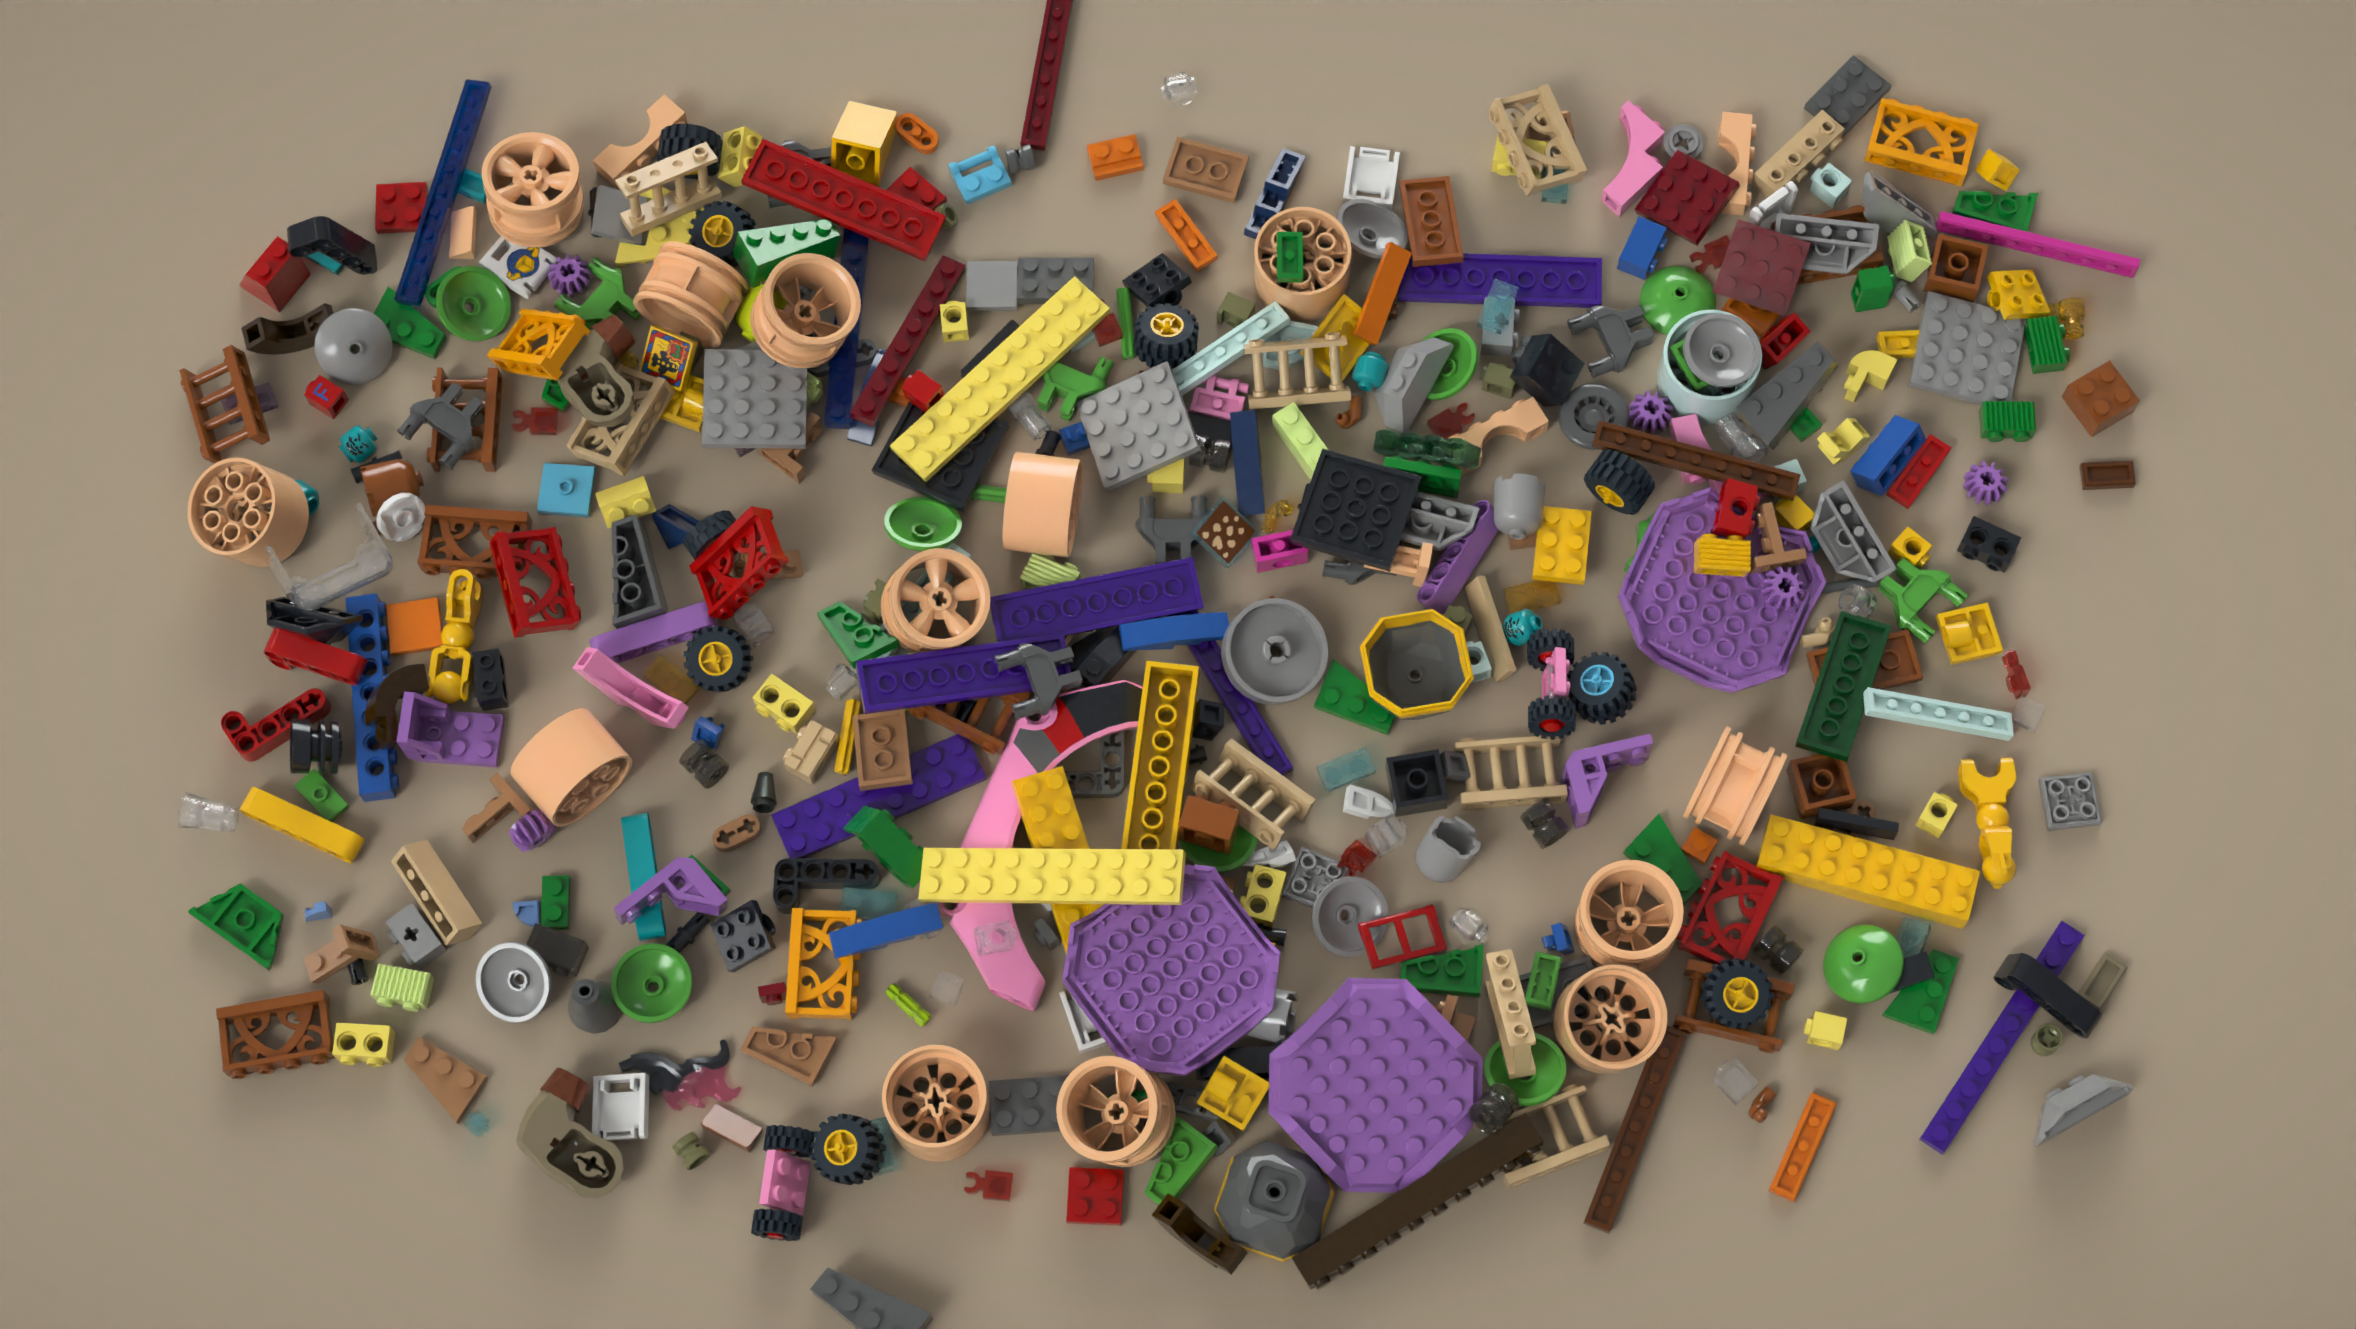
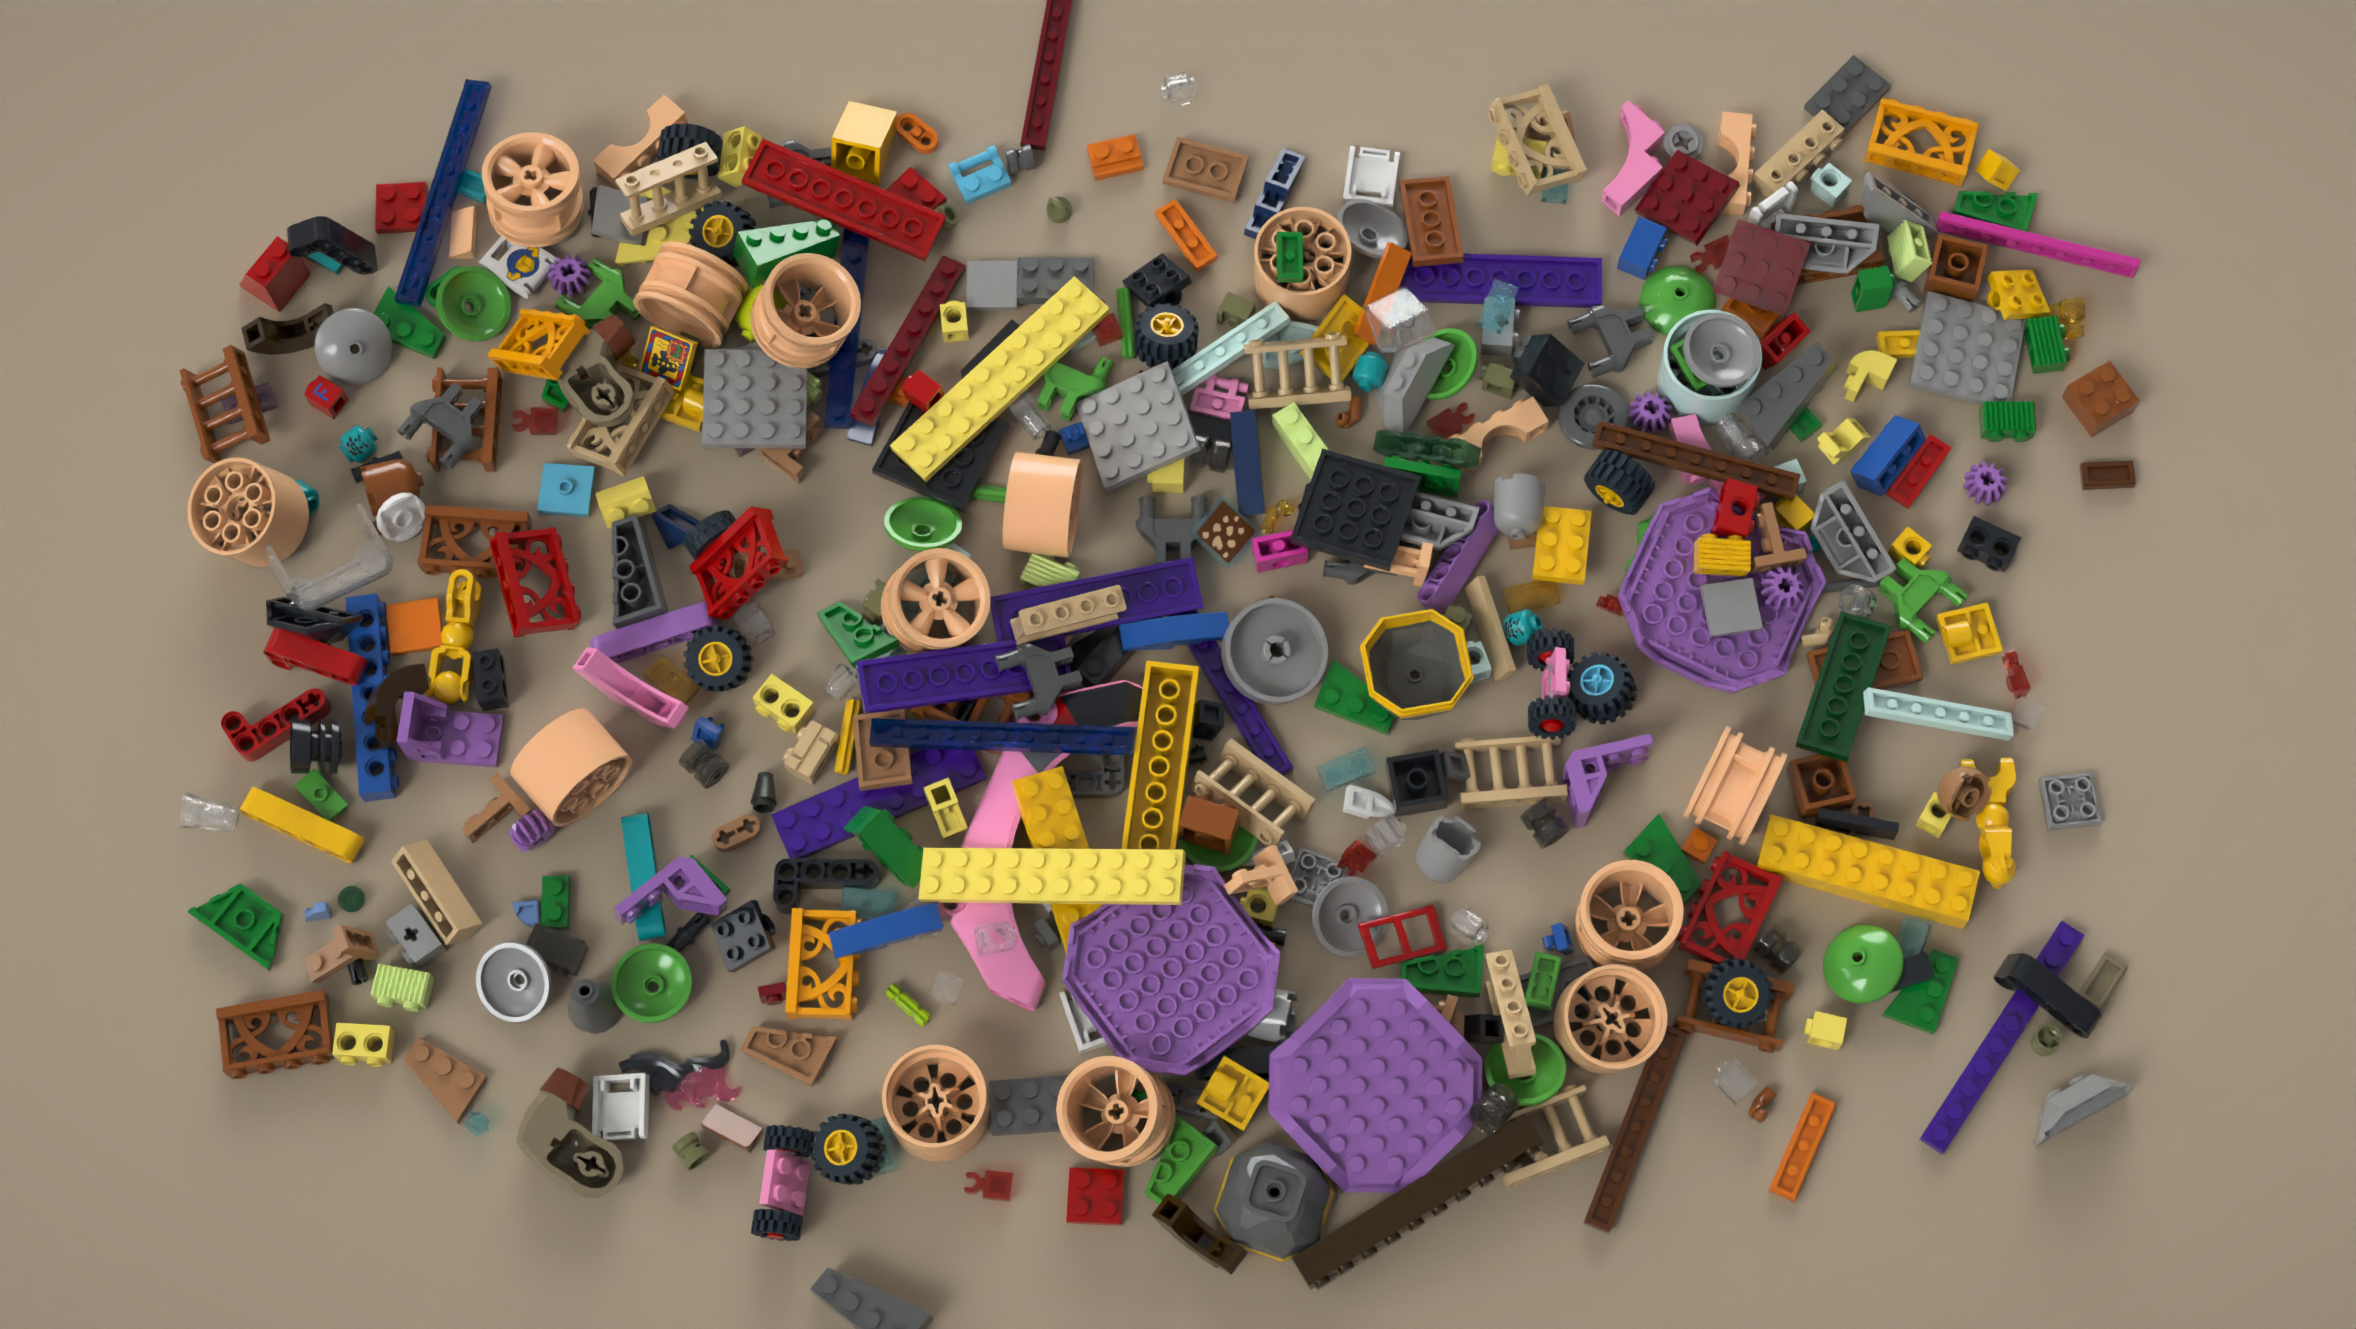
(351, 899): none -> clear green plate
(945, 808): none -> light yellow brick
(1002, 736): none -> clear blue plate
(1058, 209): none -> olive tile
(1068, 615): none -> tan fence
(1269, 873): none -> light nougat bracket
(1399, 321): none -> clear slope
(1483, 1029): none -> black brick
(1610, 604): none -> clear red plate
(1731, 607): none -> light grey tile
(1964, 792): none -> medium nougat cylinder

